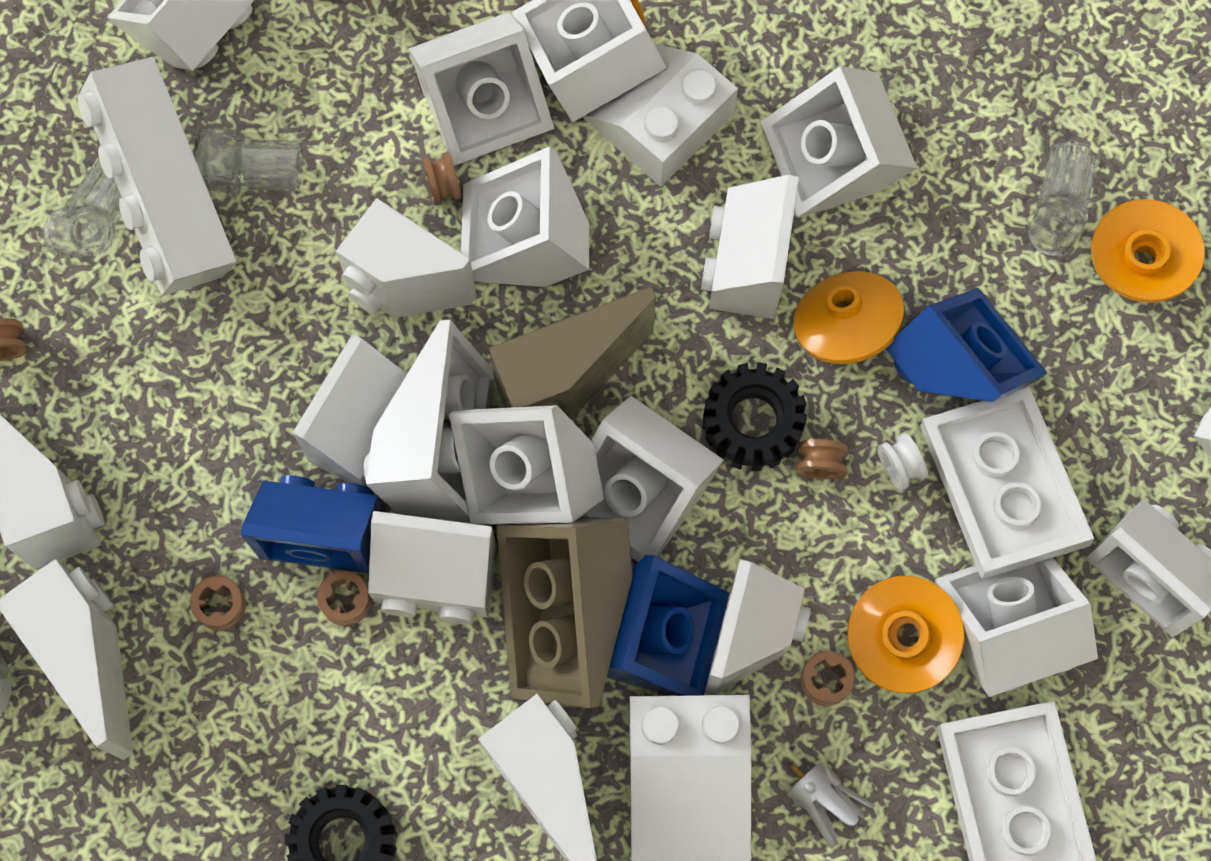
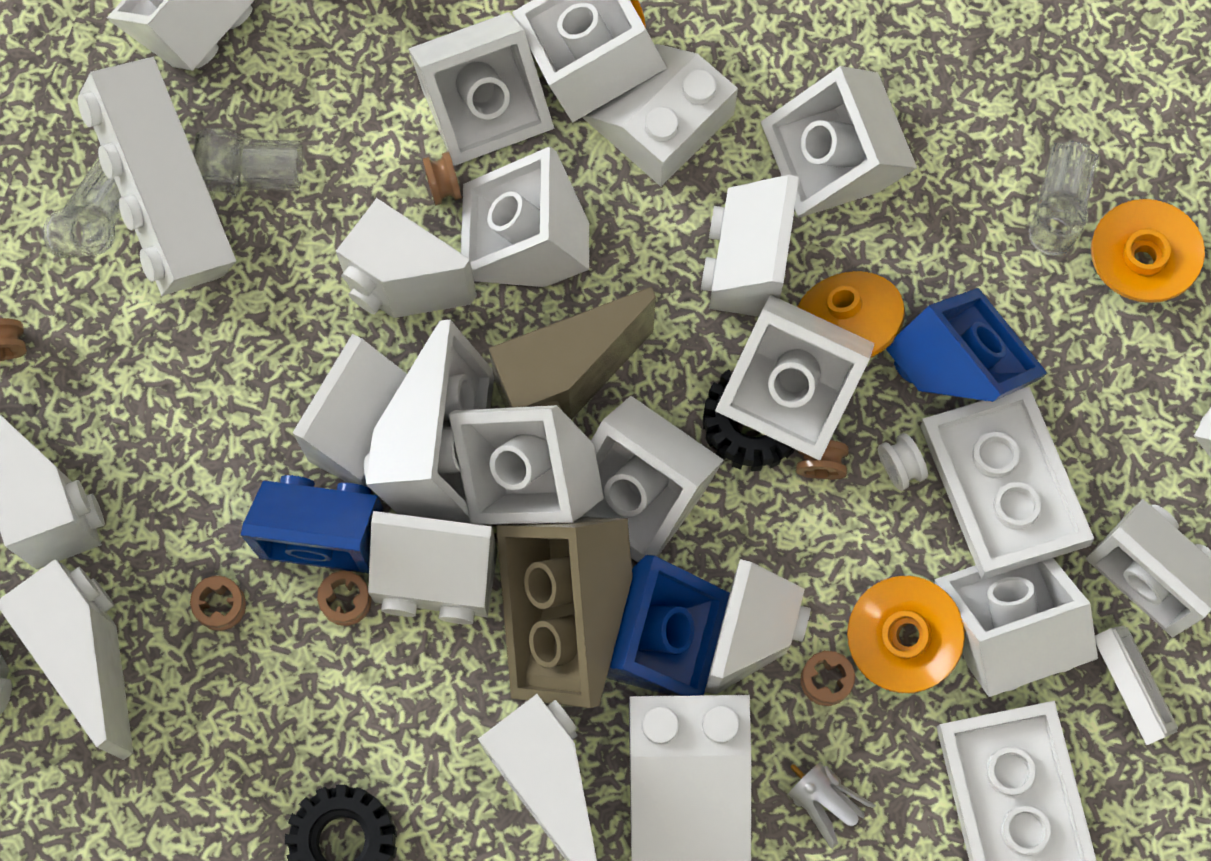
(795, 377): none -> white slope
(1136, 684): none -> white tile

